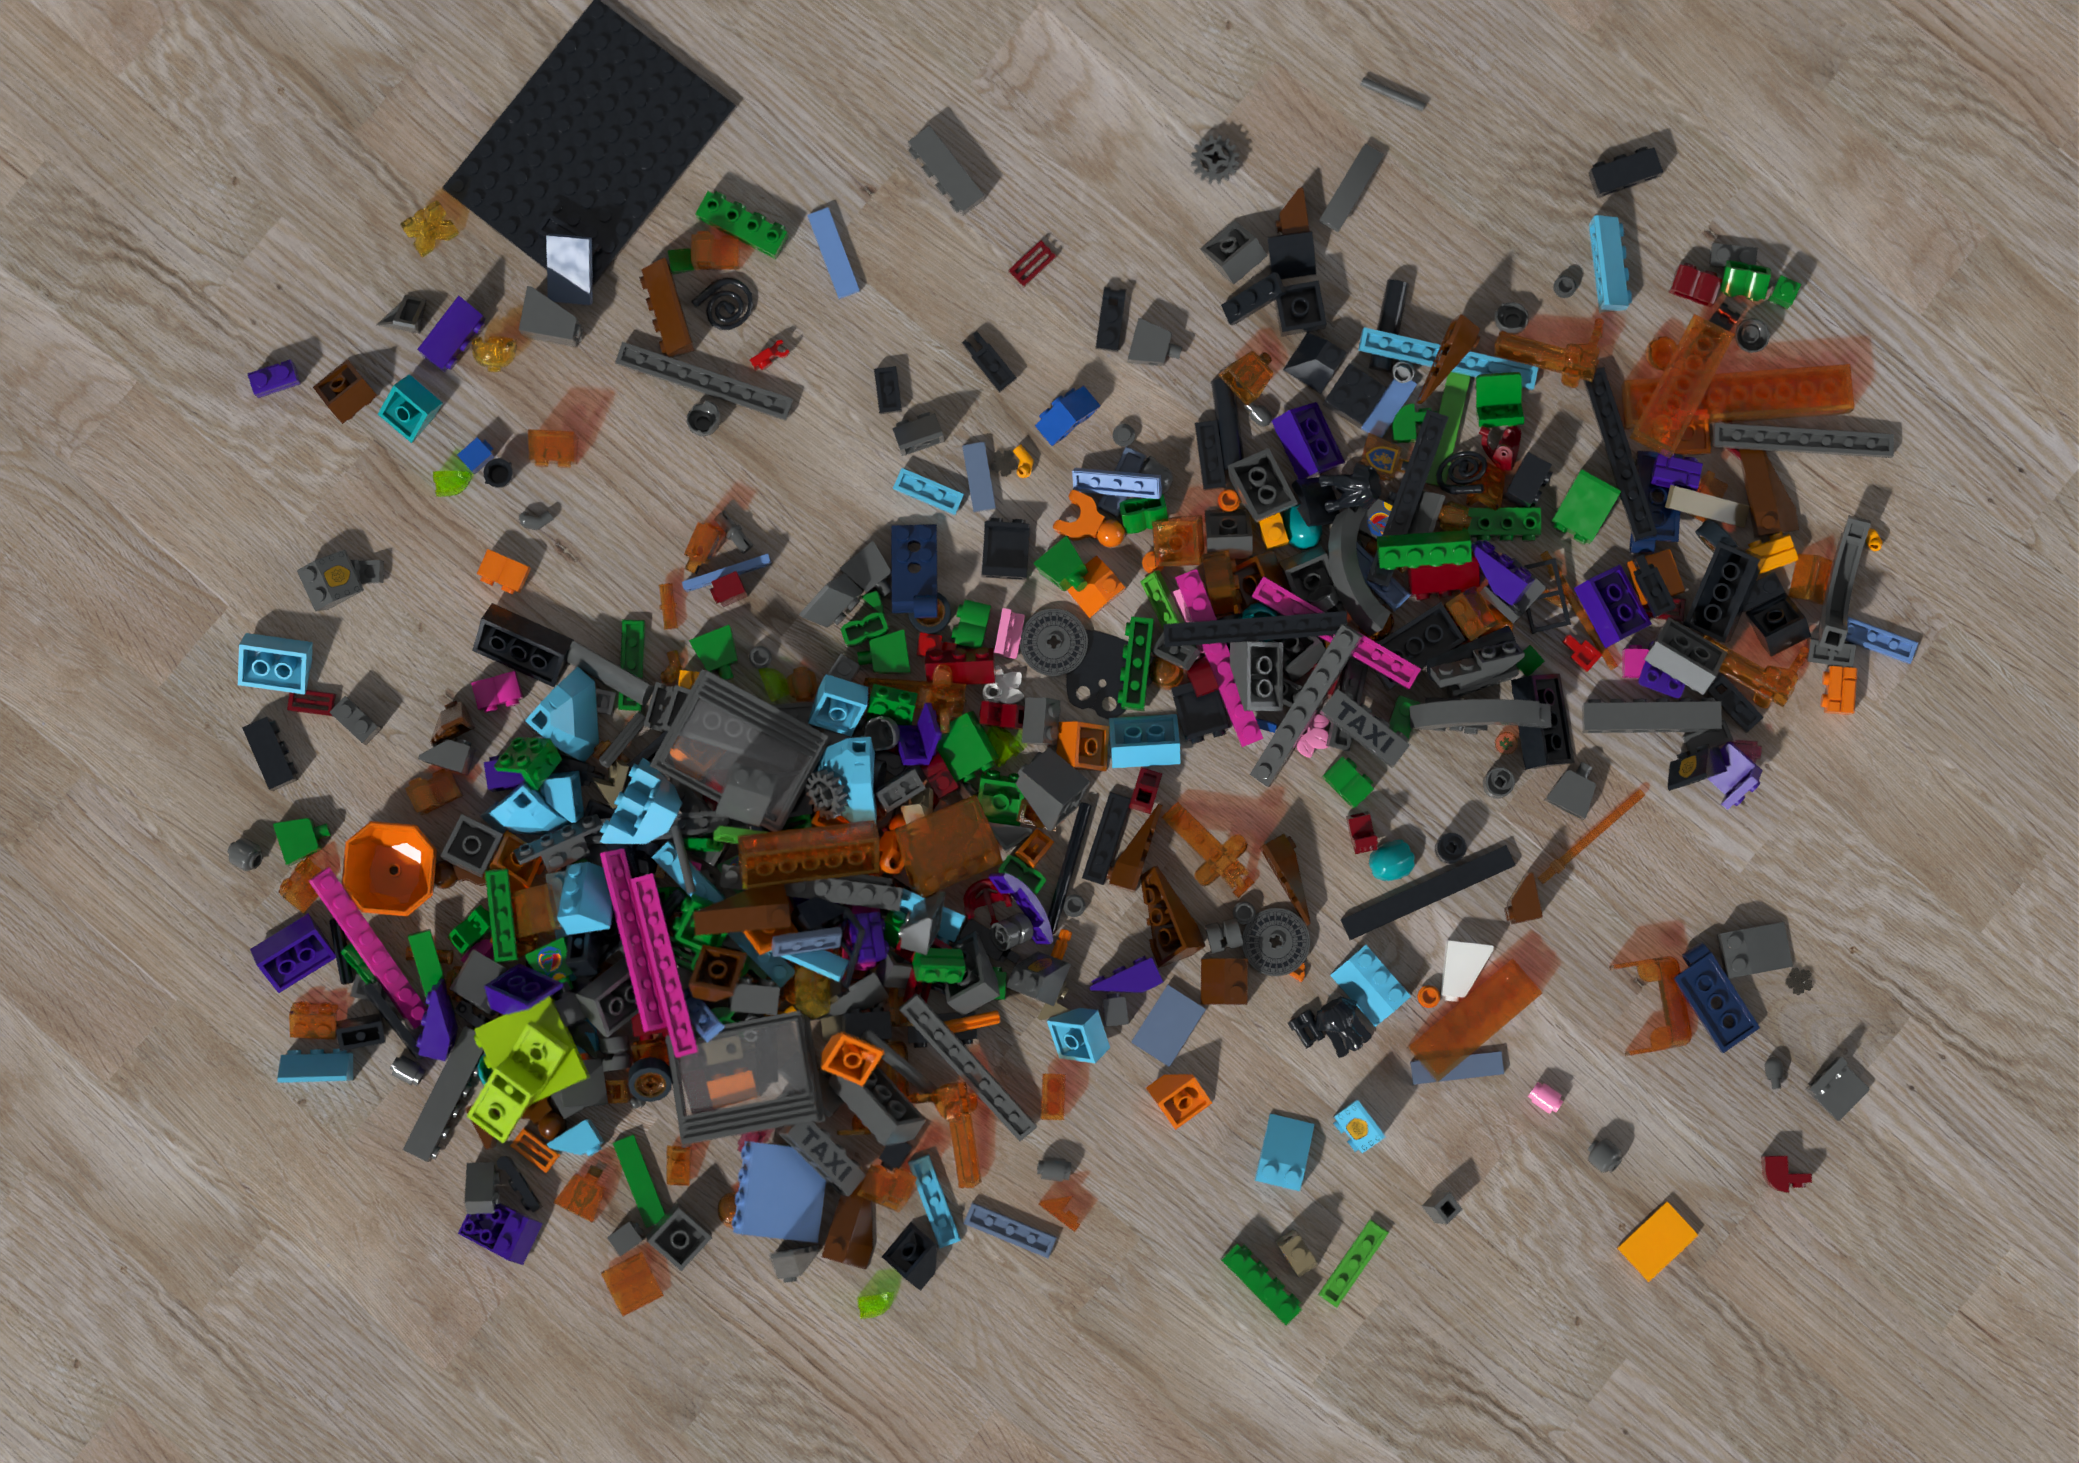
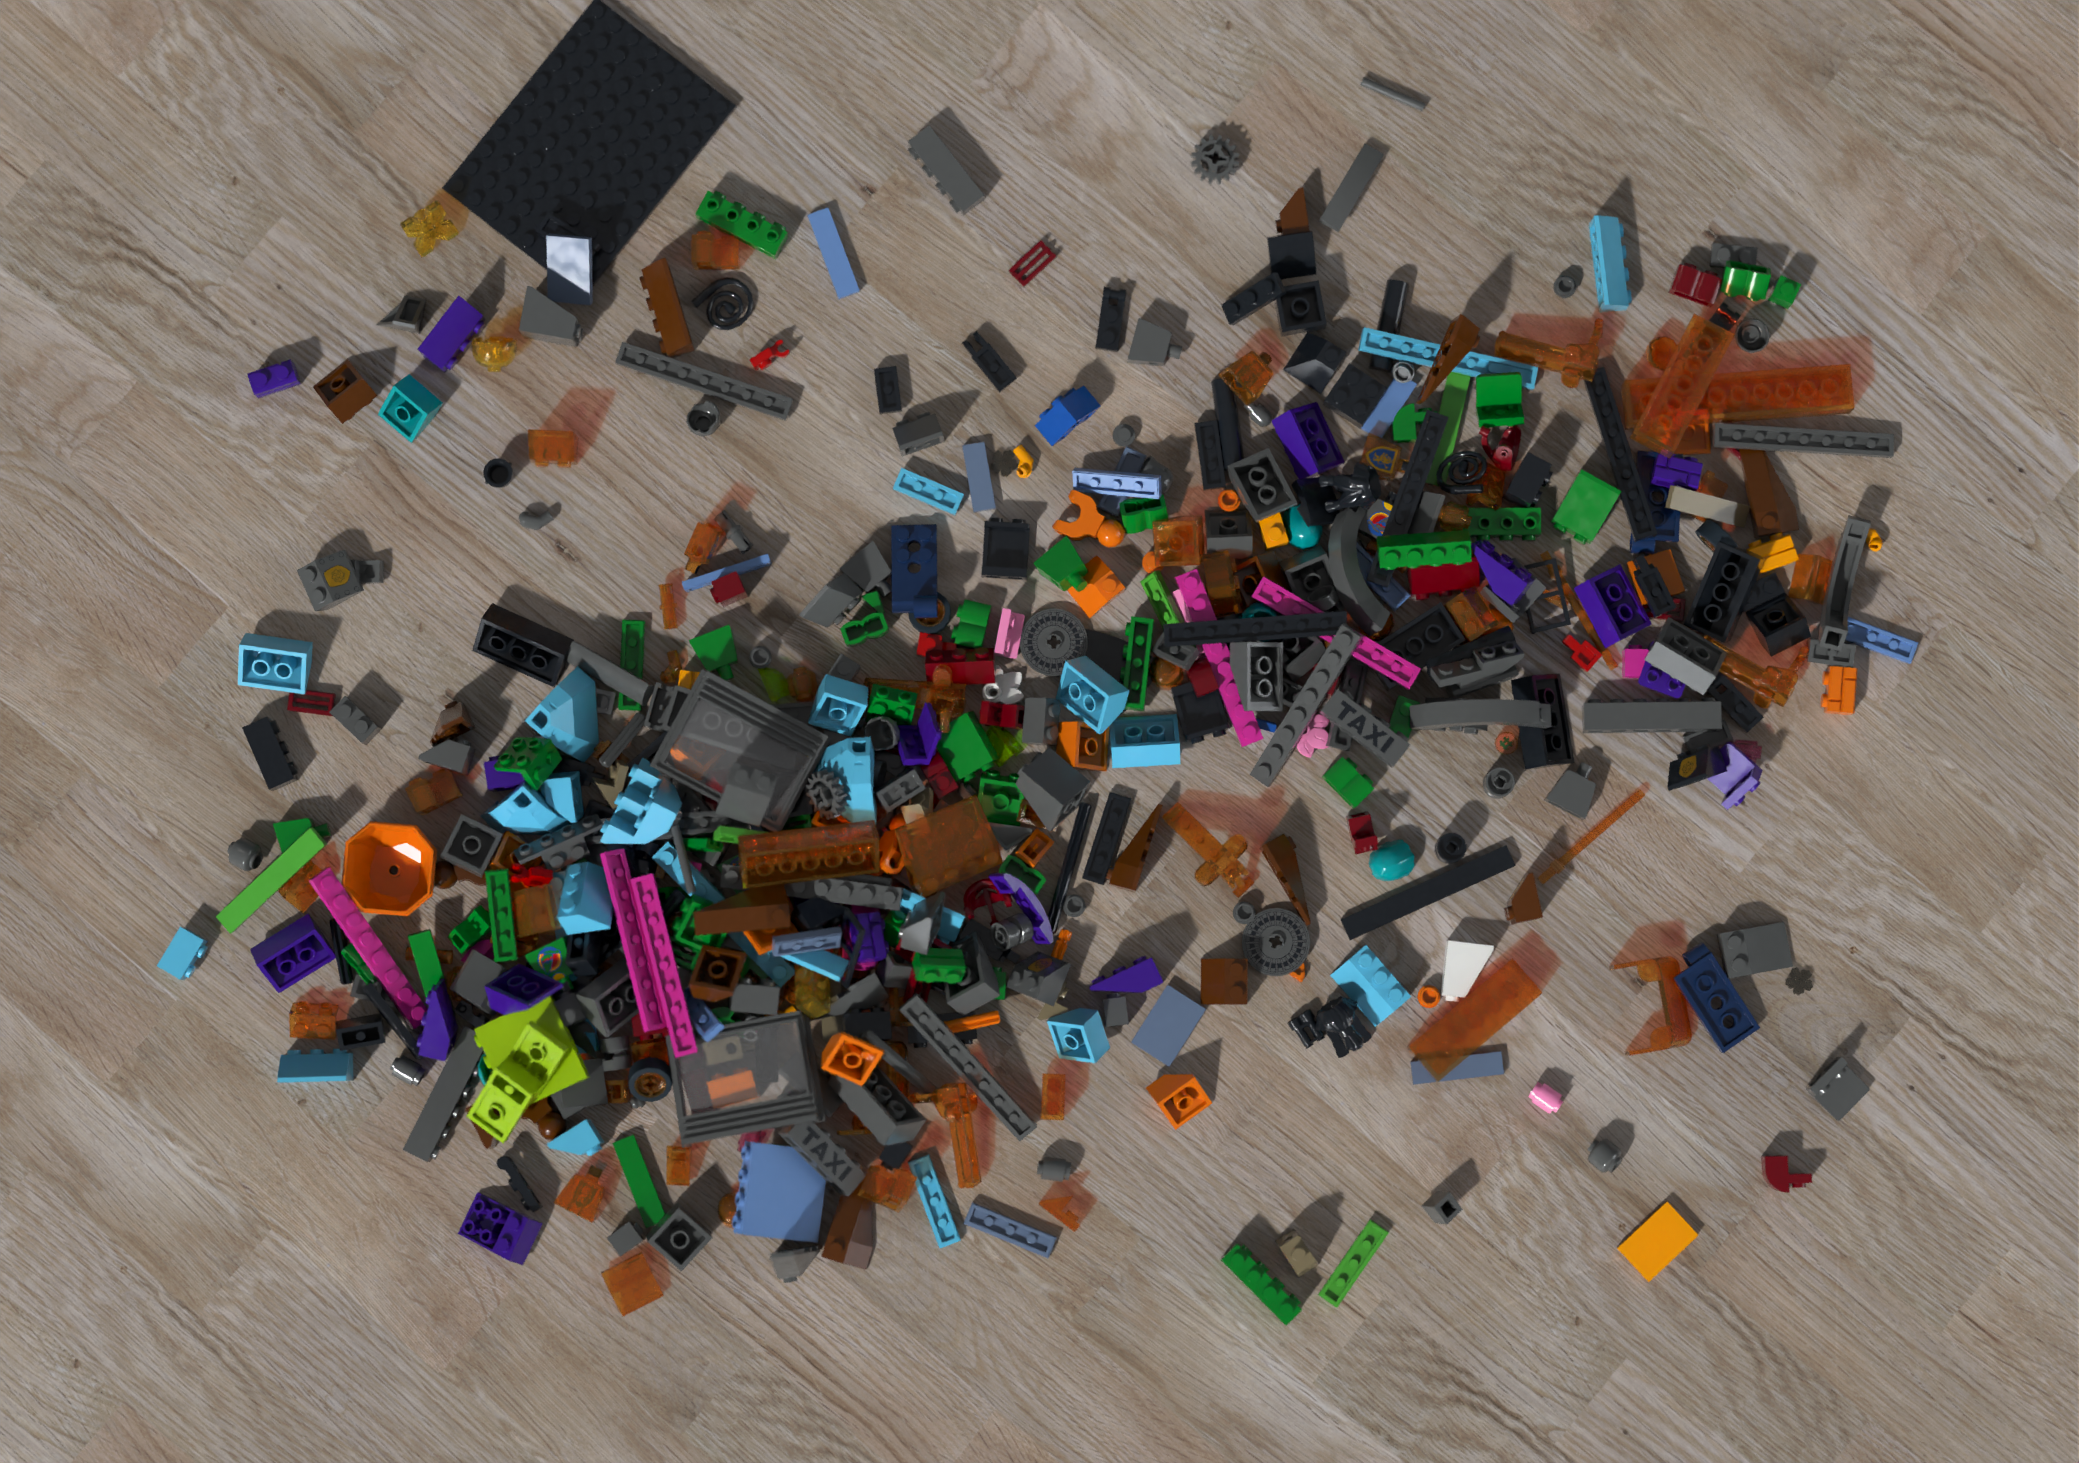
(183, 953): none -> medium azure brick
(271, 880): none -> bright green tile
(451, 482): clear neon green brick -> none
(476, 455): blue brick -> none
(481, 1188): dark grey brick -> none
(497, 691): dark pink brick -> none
(503, 571): orange brick -> none
(533, 877): none -> red plate
(551, 1161): orange tile -> none
(680, 260): green slope -> none
(874, 1305): clear neon green brick -> none
(887, 654): green torso -> none
(913, 1256): black slope -> none
(1091, 693): none -> medium azure slope
(1145, 790): dark red brick -> none
(1172, 926): reddish brown wedge -> none
(1224, 935): dark grey wheel -> none
(1234, 252): dark grey slope -> none
(1284, 1152): medium azure slope -> none
(1358, 1126): medium azure slope -> none
(1511, 318): dark grey hair -> none
(1530, 661): green slope -> none
(1625, 171): black brick -> none
(1774, 1071): dark grey cylinder -> none

